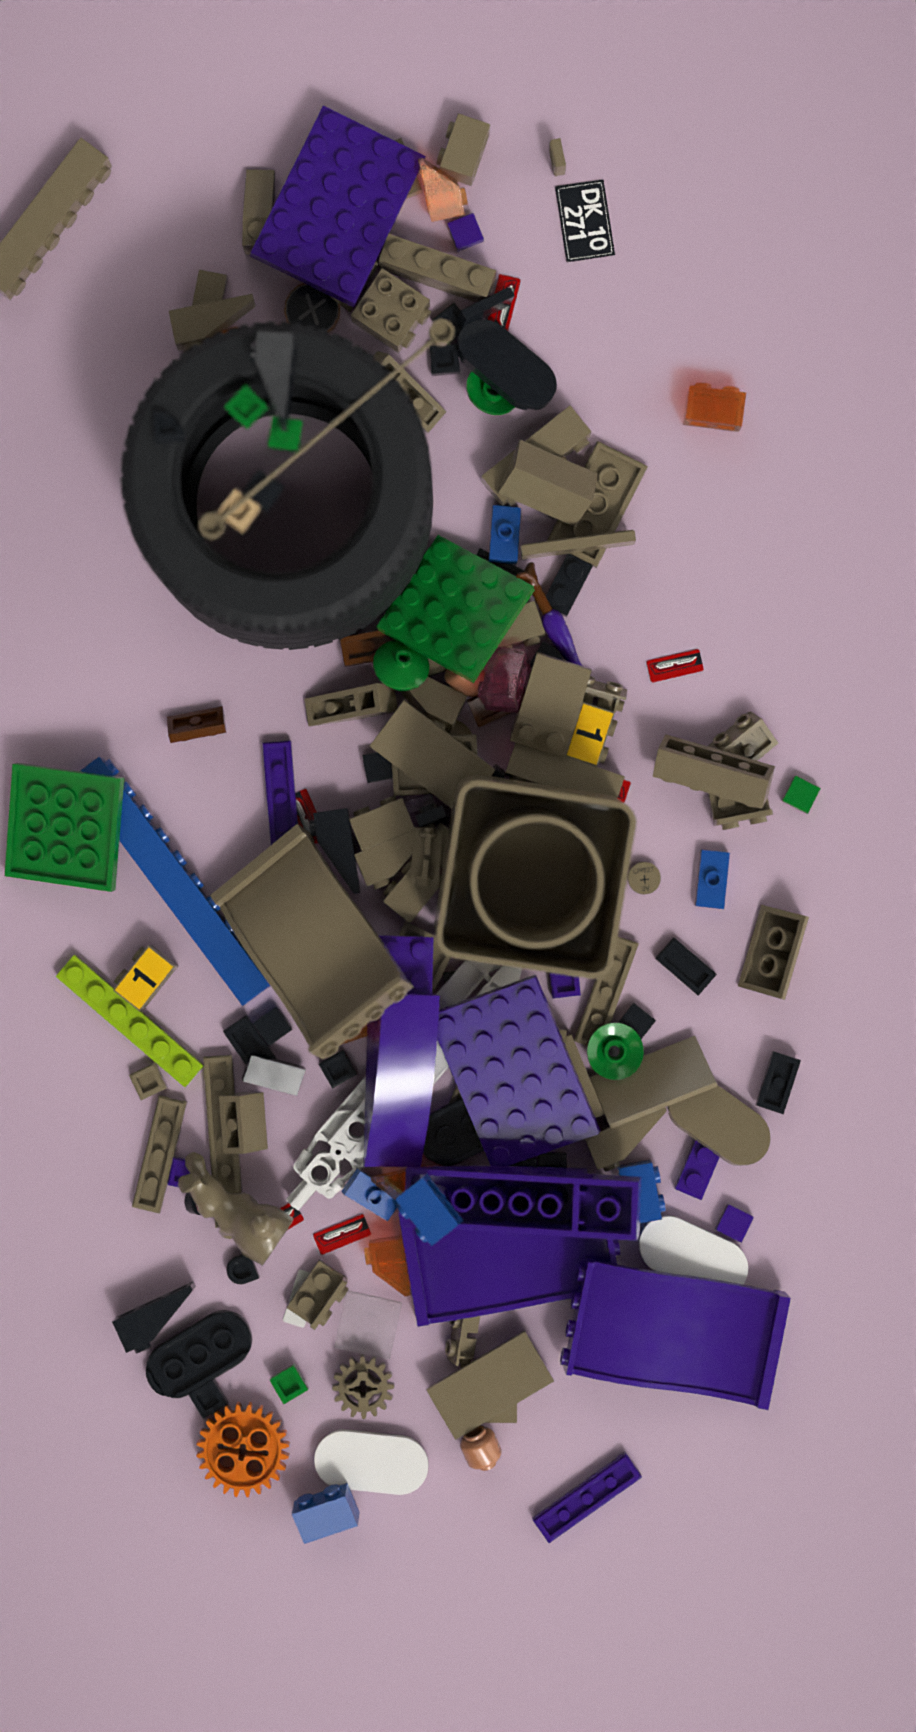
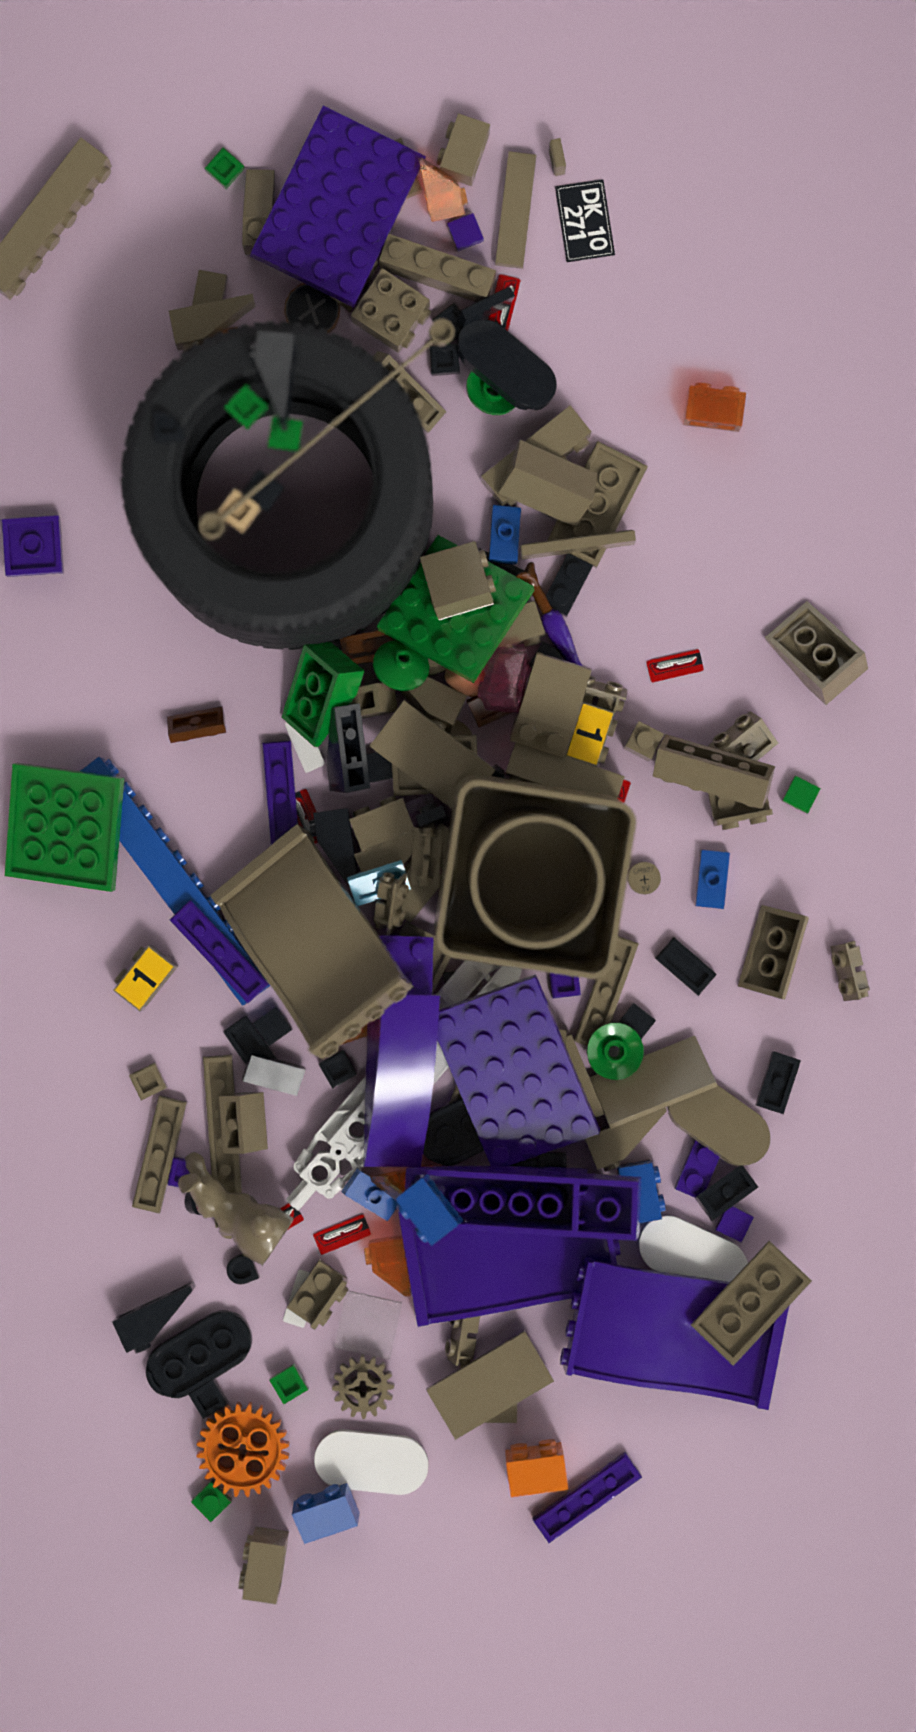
(32, 546): none -> dark purple plate
(130, 1021): lime plate -> none
(211, 1501): none -> green plate
(219, 951): none -> dark purple tile
(224, 168): none -> green tile
(264, 1570): none -> dark tan brick
(308, 755): none -> white sticker
(321, 681): none -> green slope
(346, 751): none -> black slope
(365, 884): none -> medium azure plate
(395, 892): none -> dark tan hinge
(458, 580): none -> dark tan piece
(481, 1448): nougat head -> none
(515, 210): none -> dark tan tile
(536, 1468): none -> orange brick
(643, 741): none -> dark tan brick
(726, 1192): none -> black plate
(751, 1303): none -> dark tan tile
(818, 652): none -> dark tan slope
(851, 984): none -> dark tan hinge

